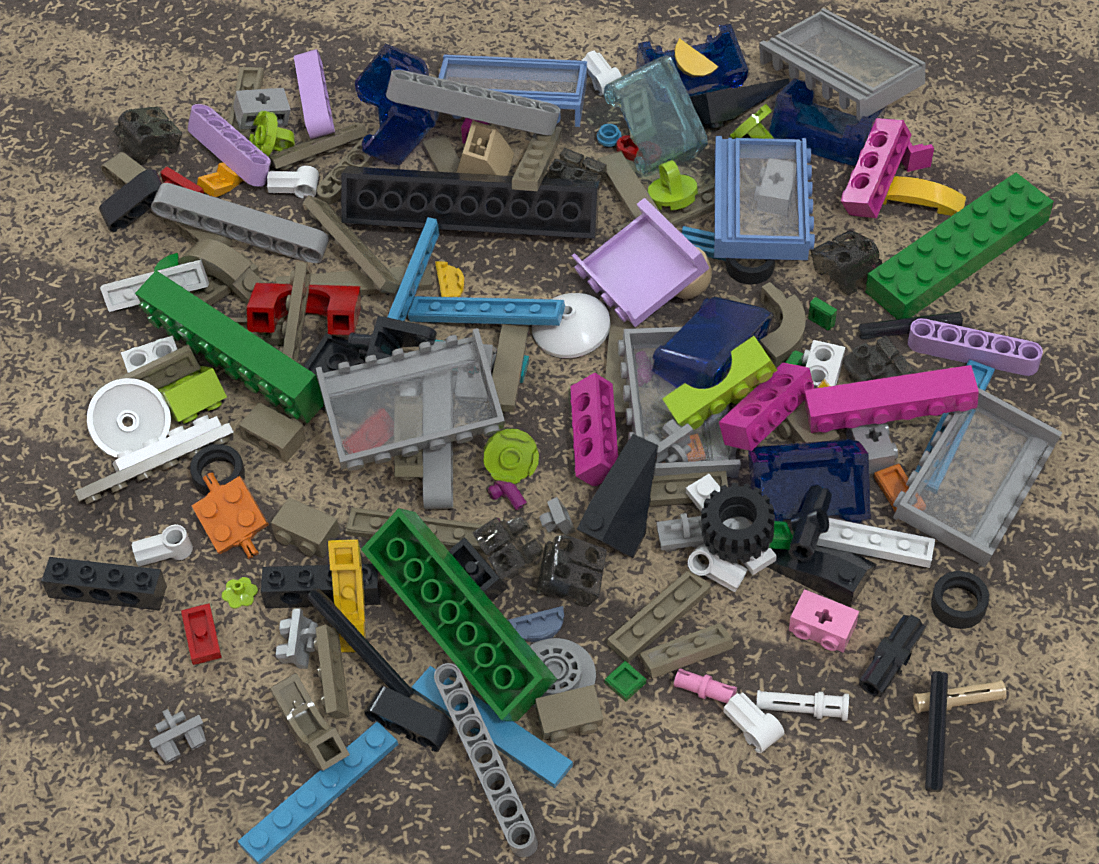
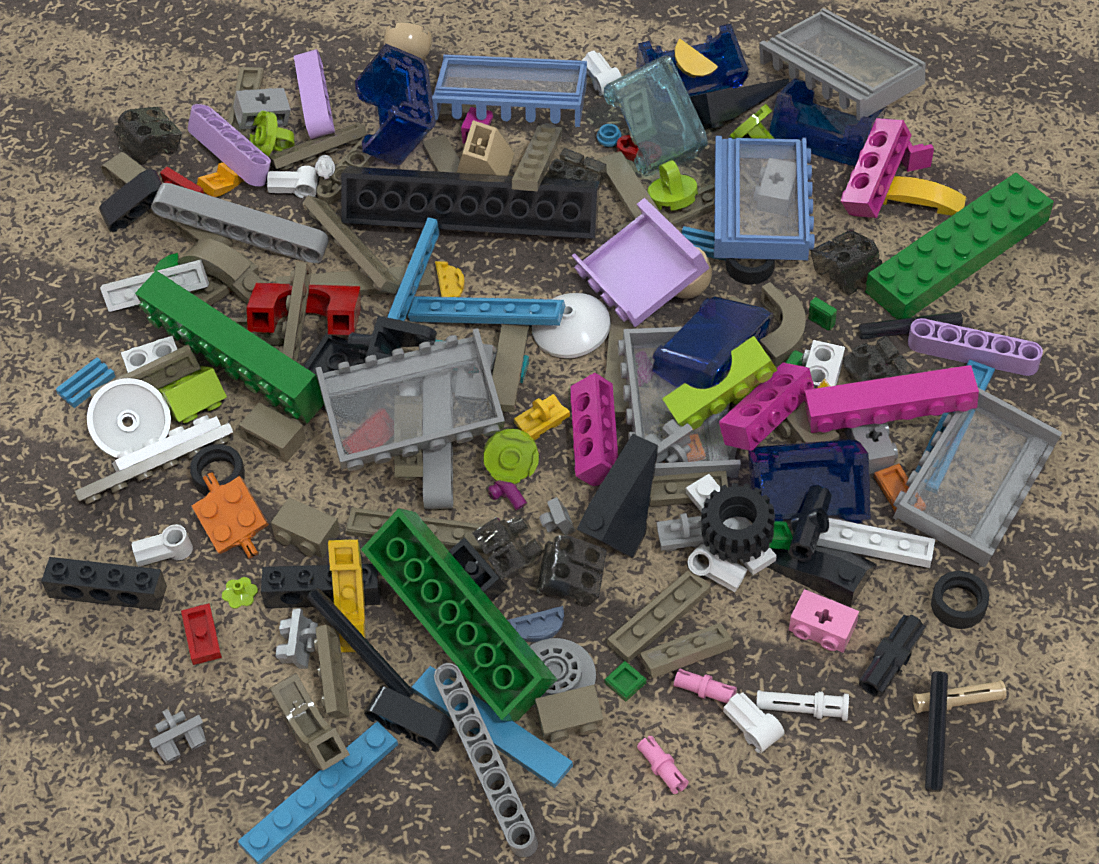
(82, 380): none -> dark azure tile
(325, 166): none -> white axle
(409, 39): none -> tan cylinder
(472, 102): light grey beam -> none
(542, 416): none -> yellow hips
(662, 764): none -> bright pink pin

